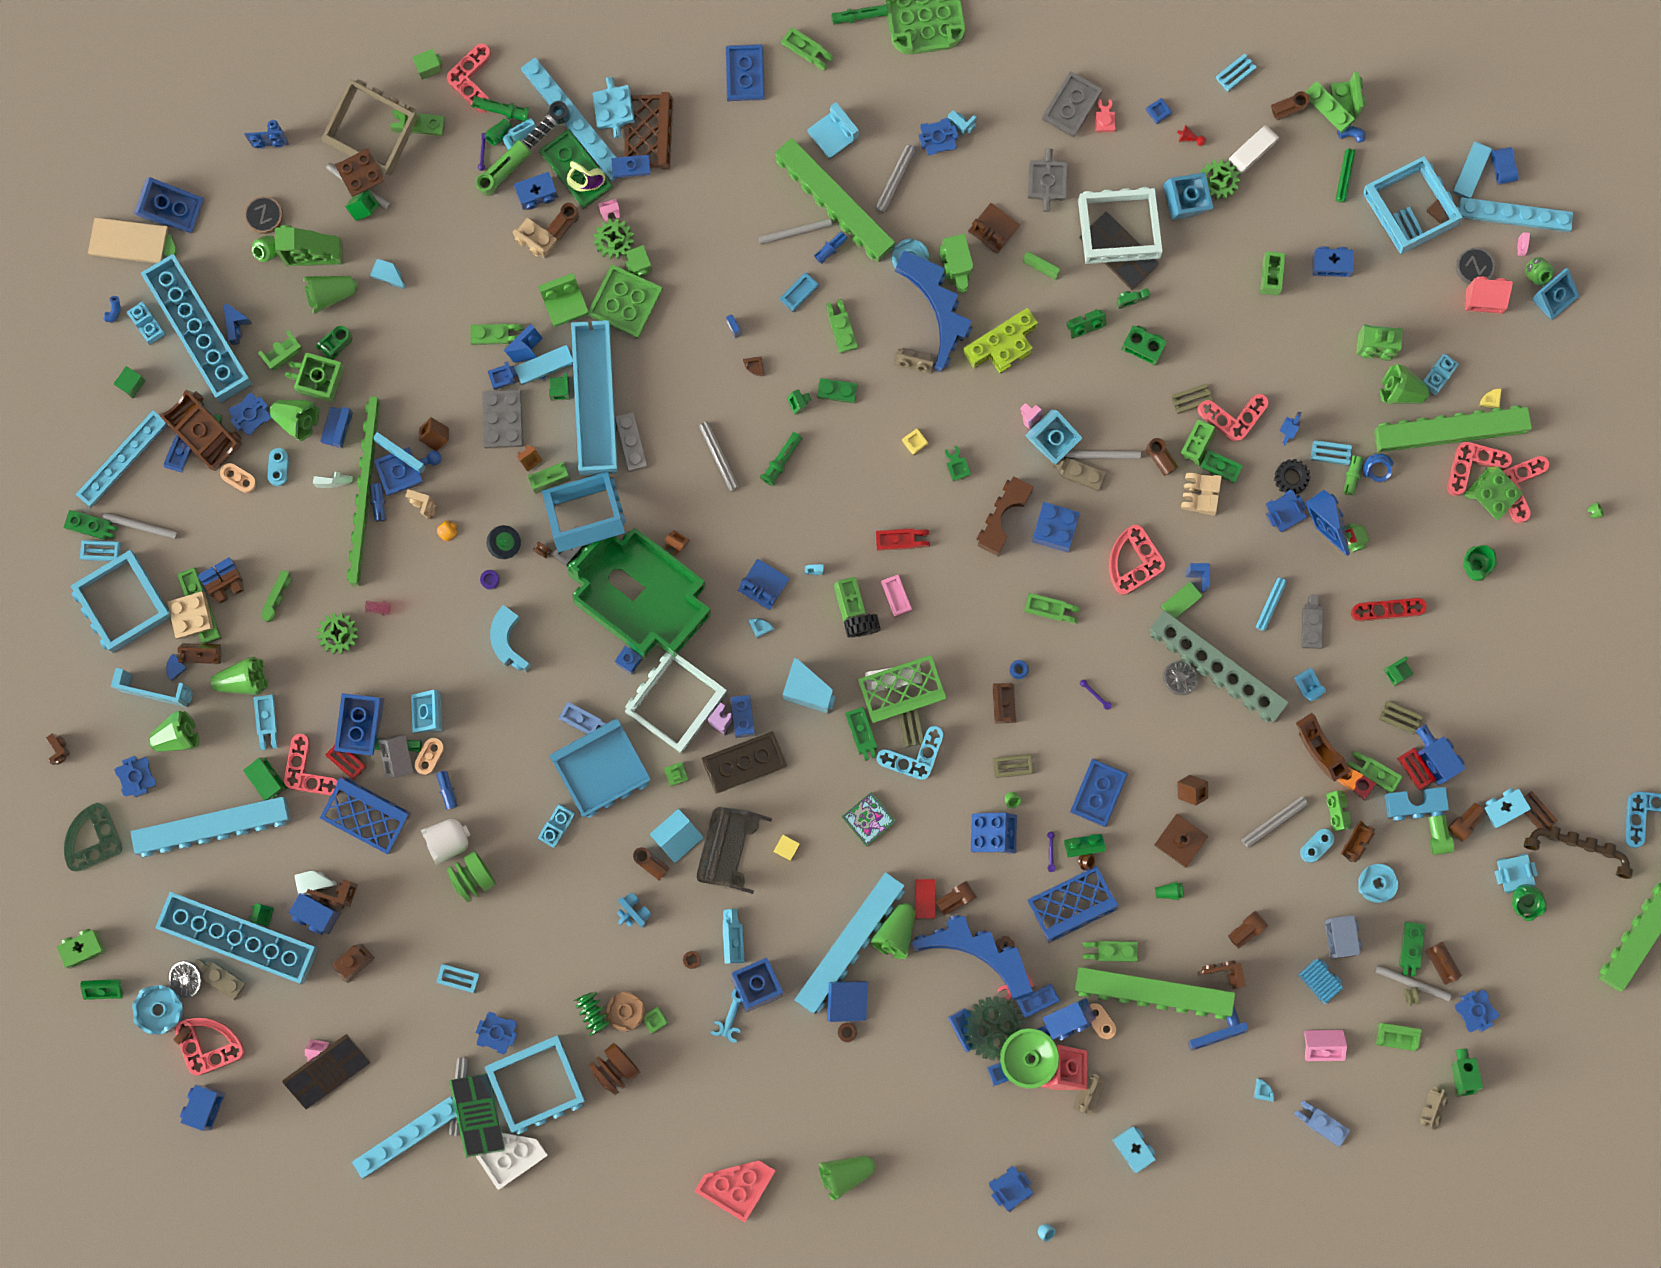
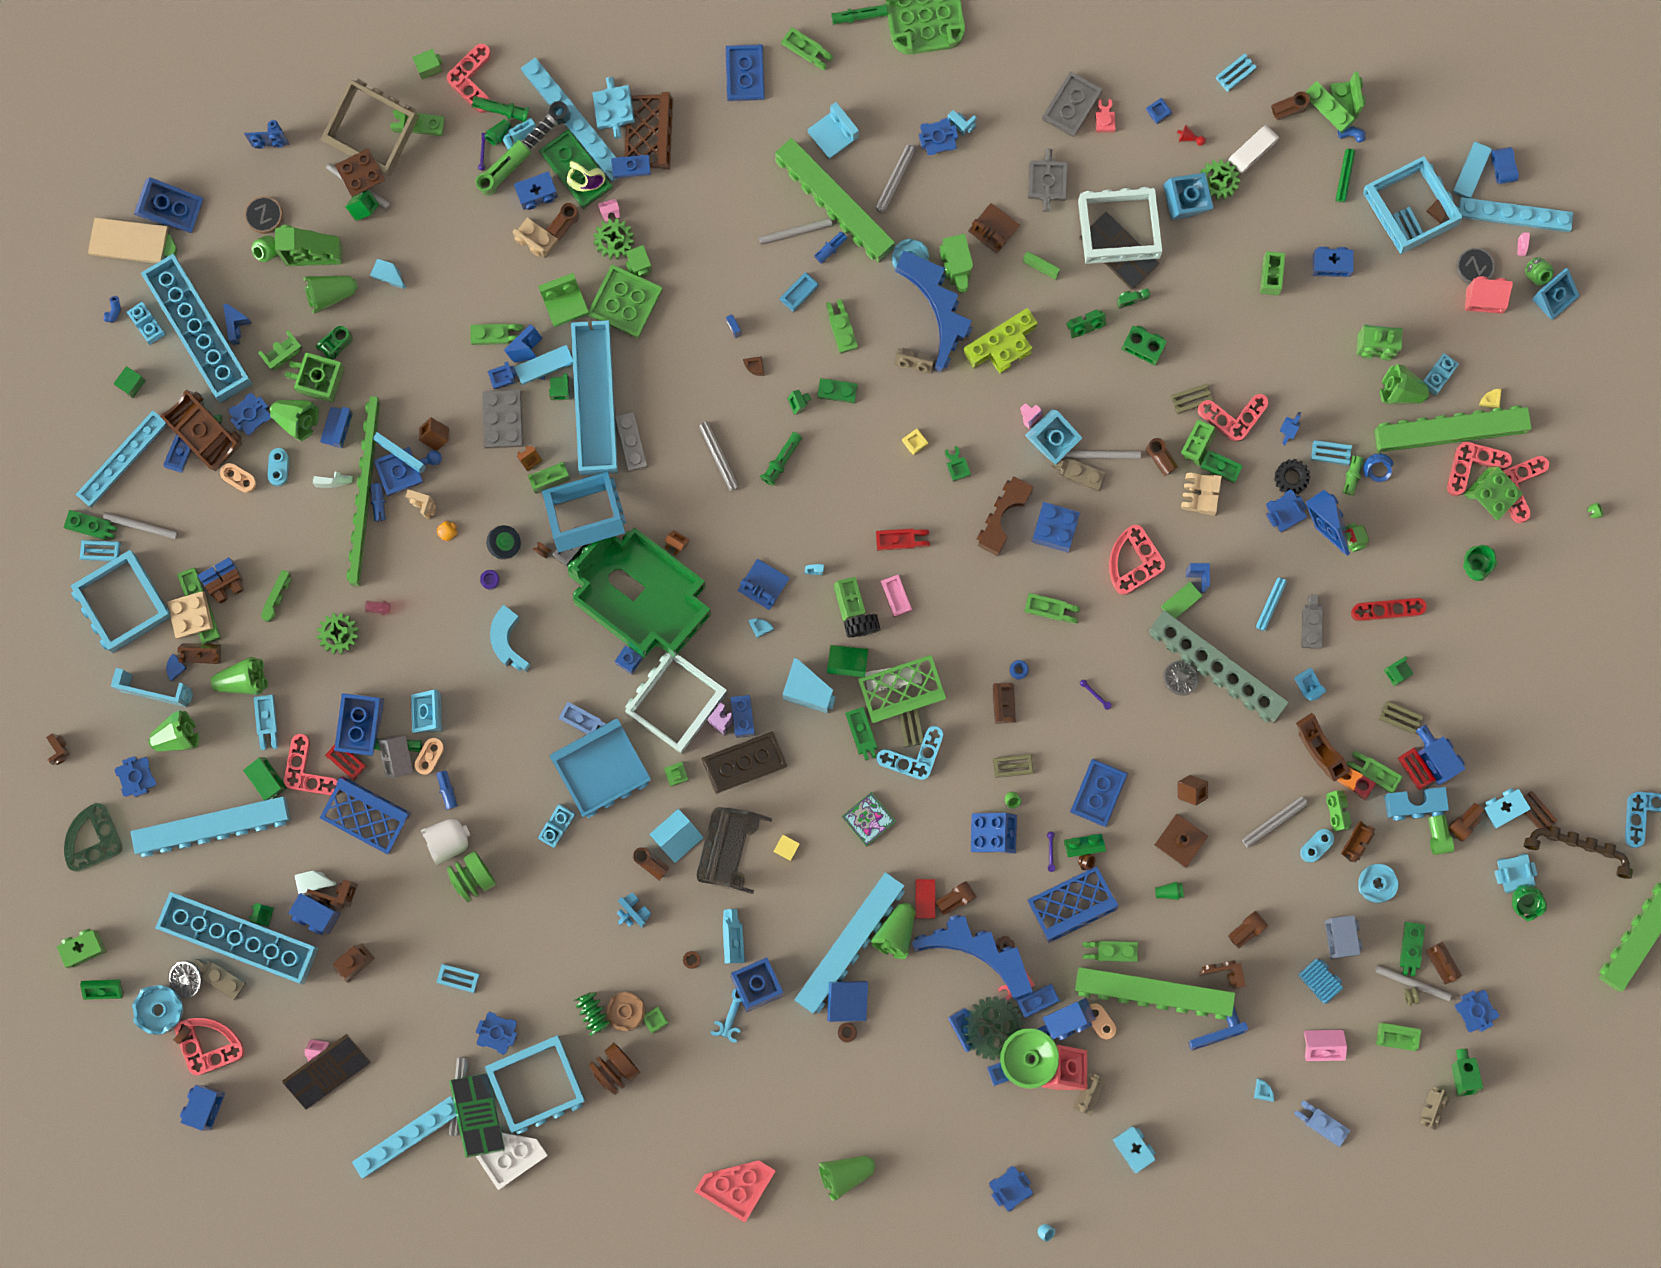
(847, 661): none -> green tile

